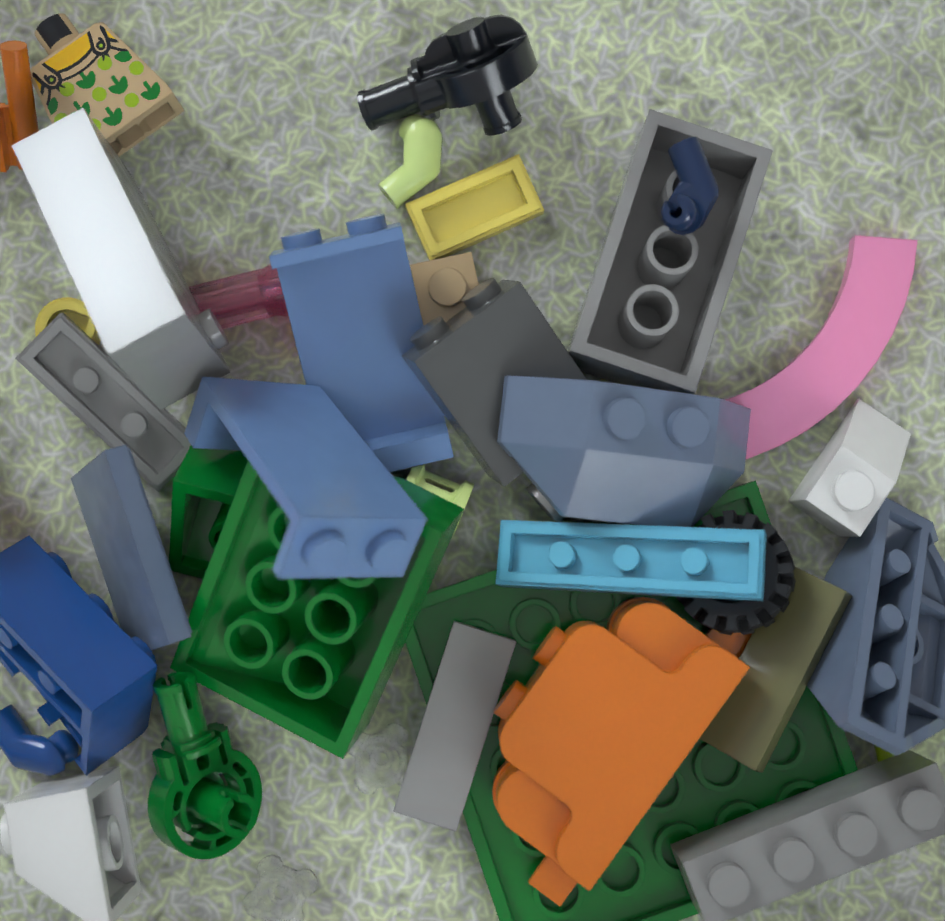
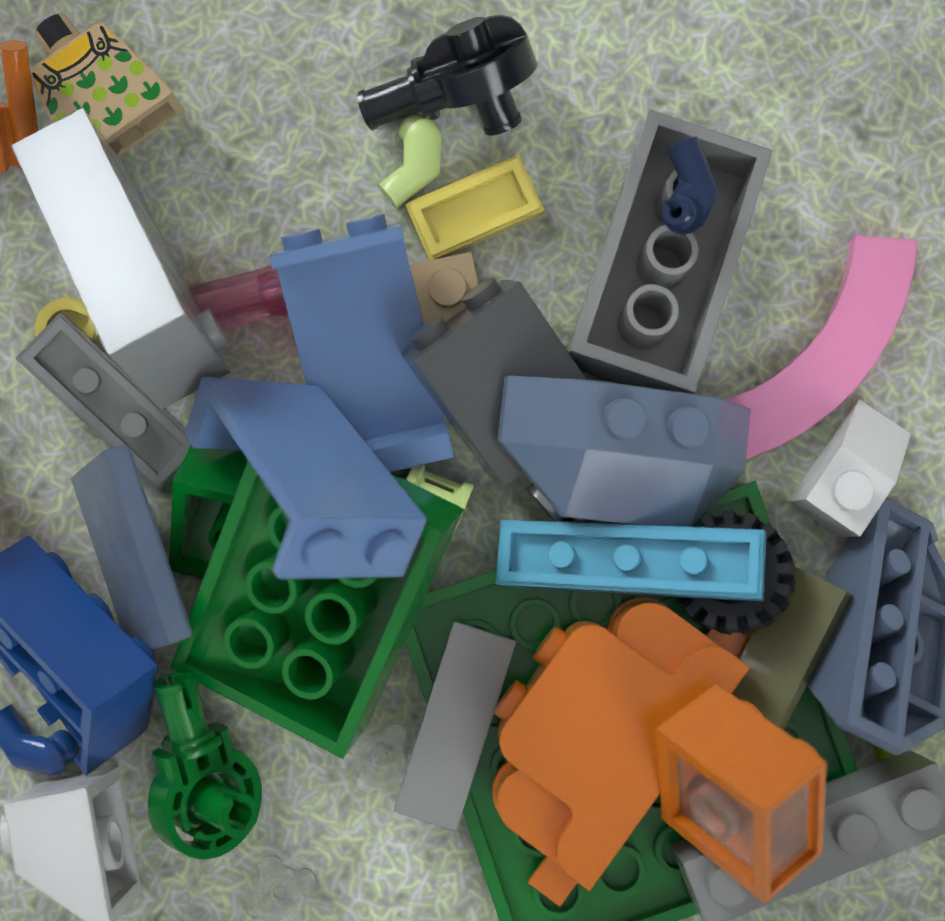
(742, 791): none -> orange piece

